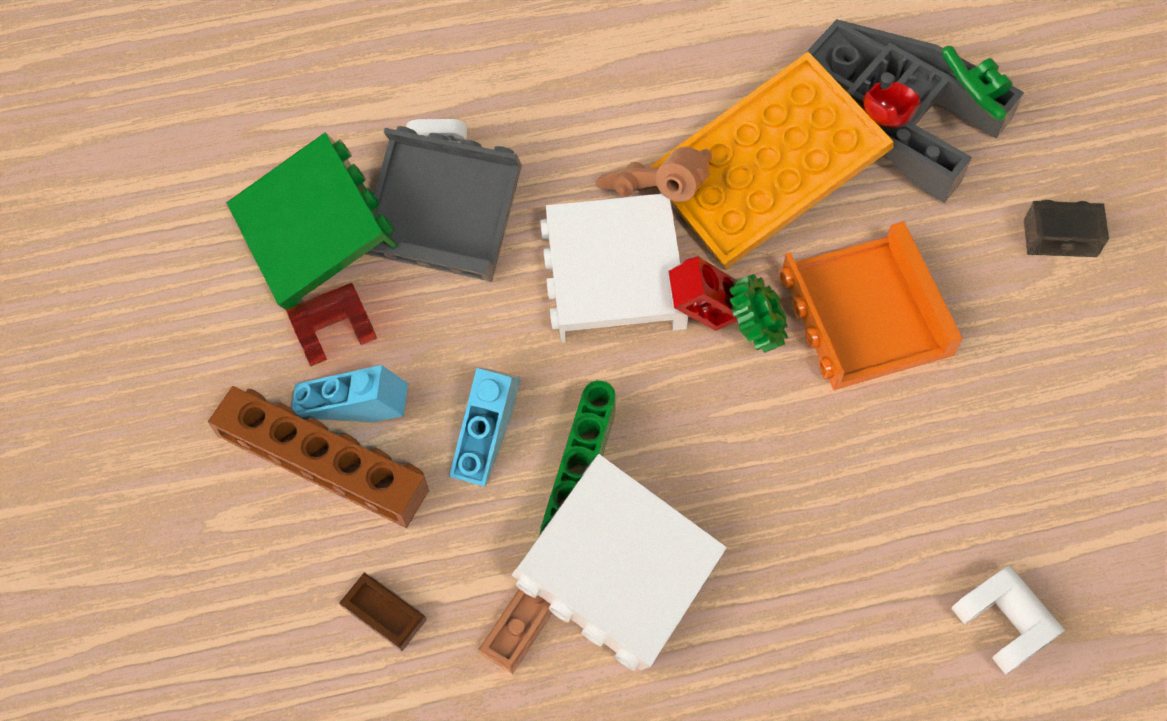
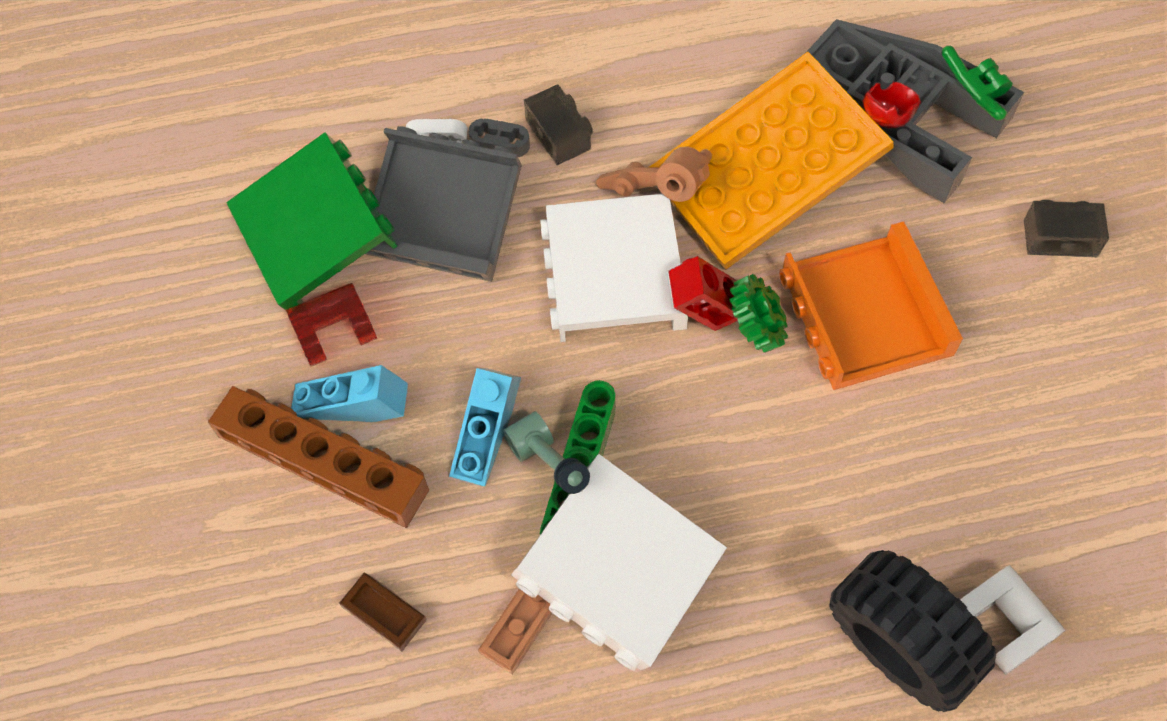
(500, 134): none -> dark grey beam
(533, 437): none -> sand green piece
(558, 124): none -> clear smoke brick
(913, 630): none -> black tyre

